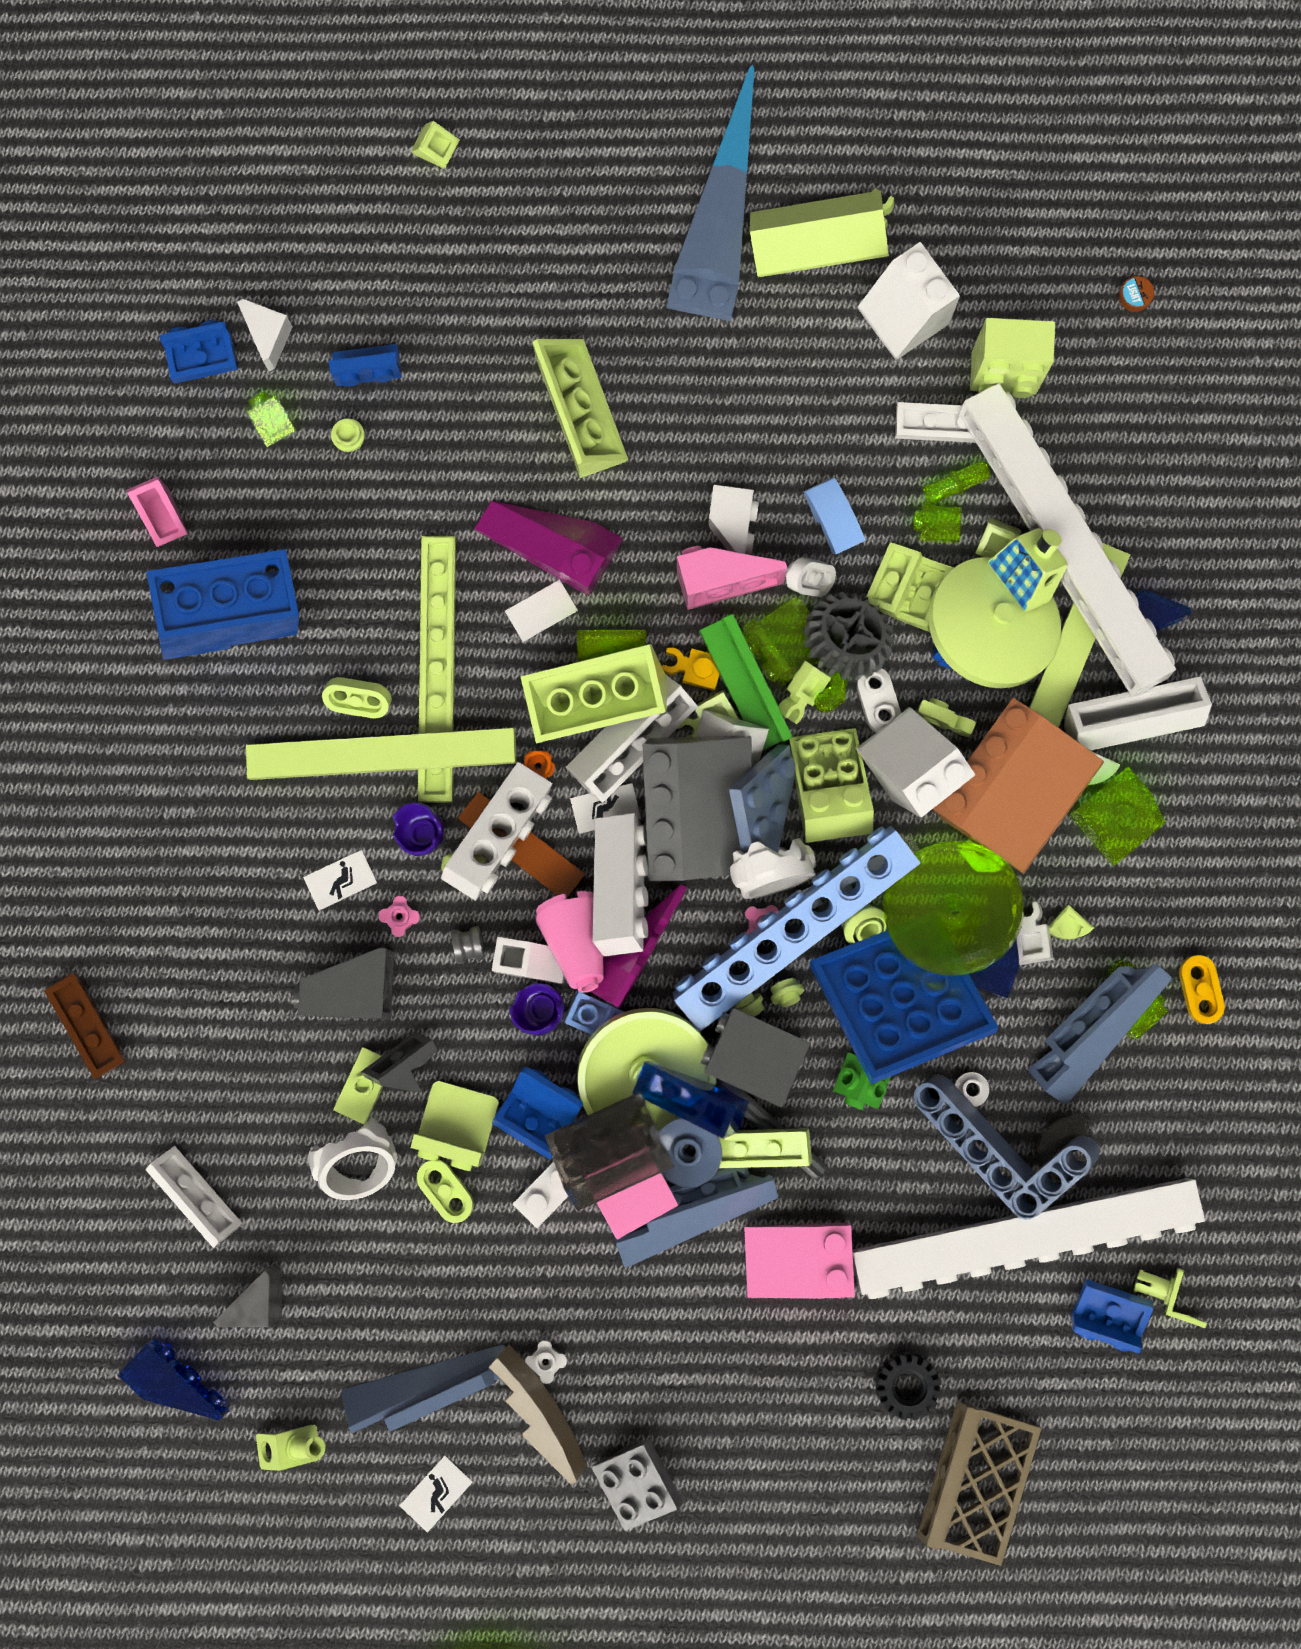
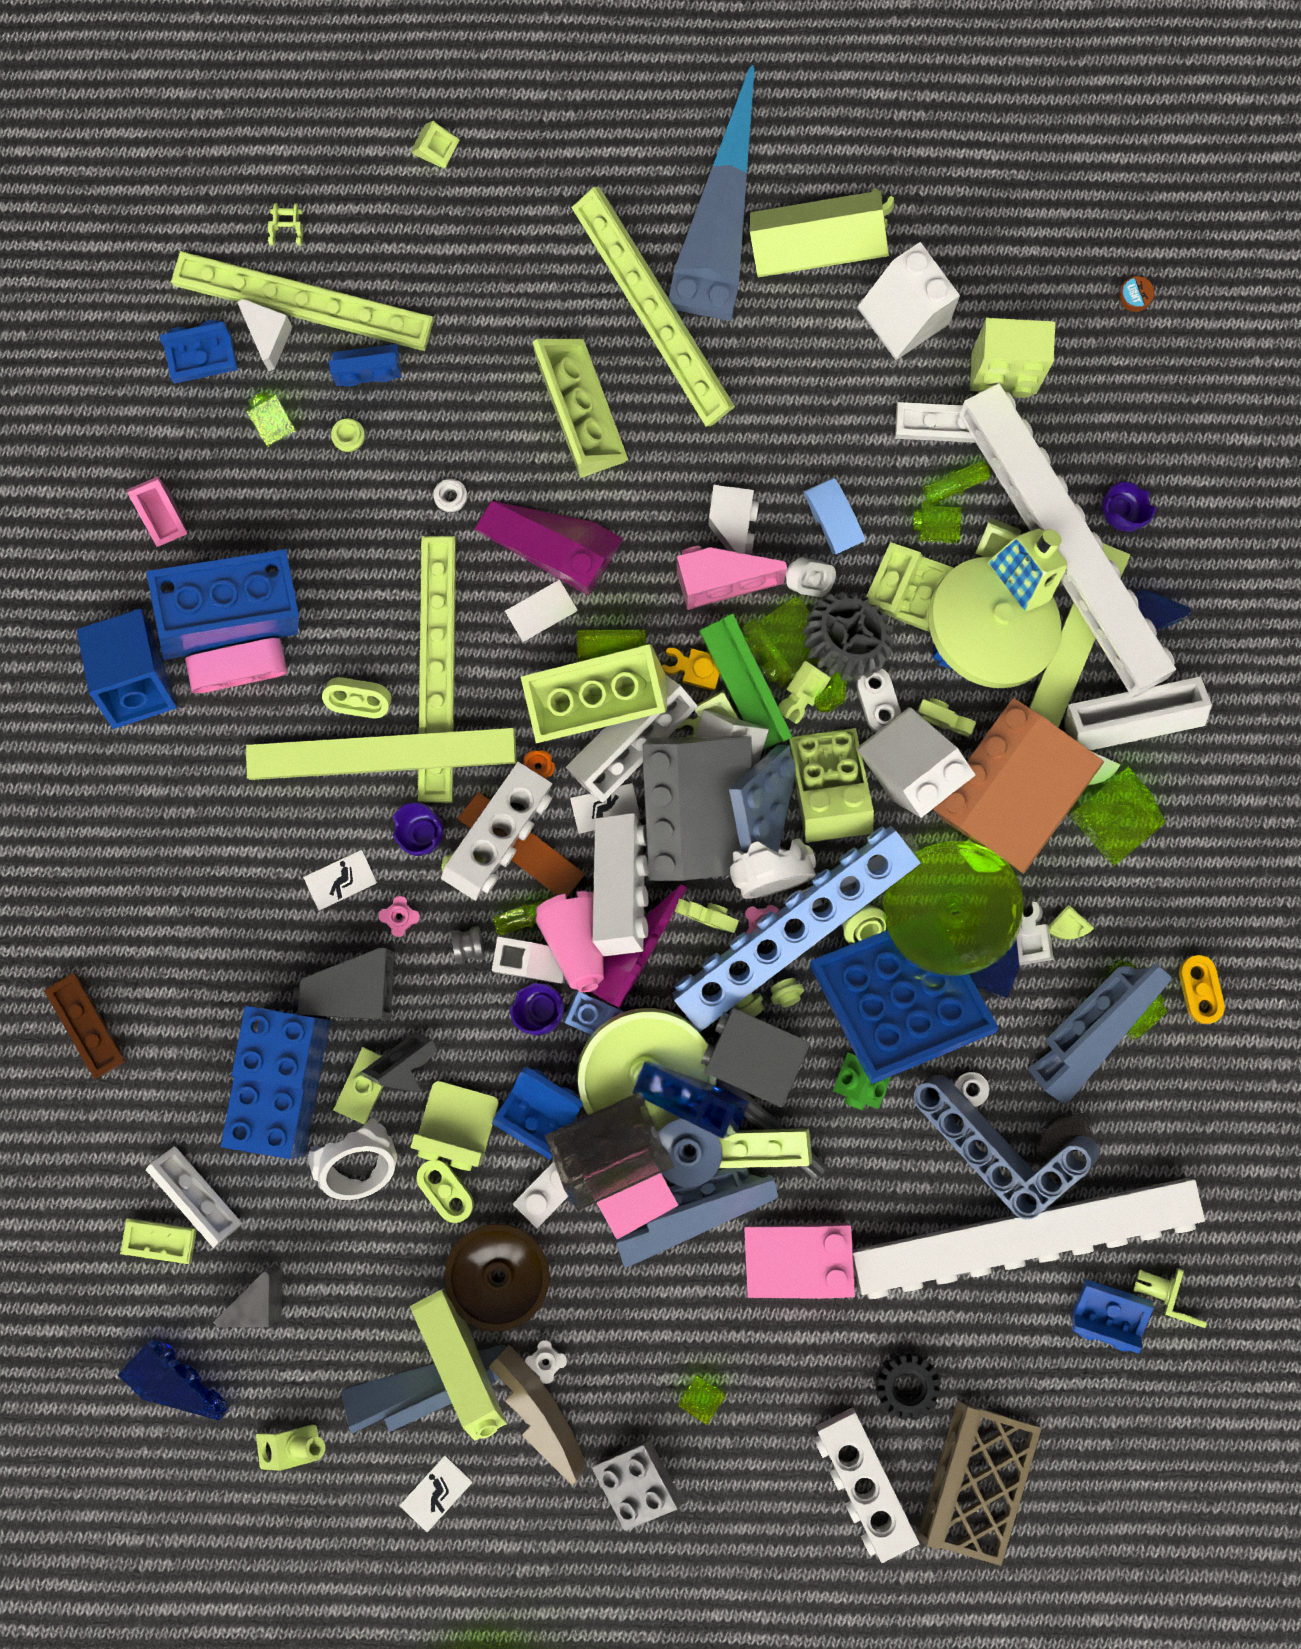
(125, 669): none -> blue slope
(158, 1241): none -> yellowish green plate
(236, 665): none -> bright pink beam
(274, 225): none -> yellowish green piece
(275, 1083): none -> blue piece
(303, 301): none -> yellowish green tile
(446, 486): none -> white plate
(459, 1365): none -> yellowish green slope
(481, 1298): none -> dark brown dish
(517, 917): none -> clear neon green axle
(653, 306): none -> yellowish green tile
(701, 1399): none -> clear neon green plate
(712, 916): none -> yellowish green plate
(897, 1533): none -> white brick
(1127, 507): none -> dark purple hair

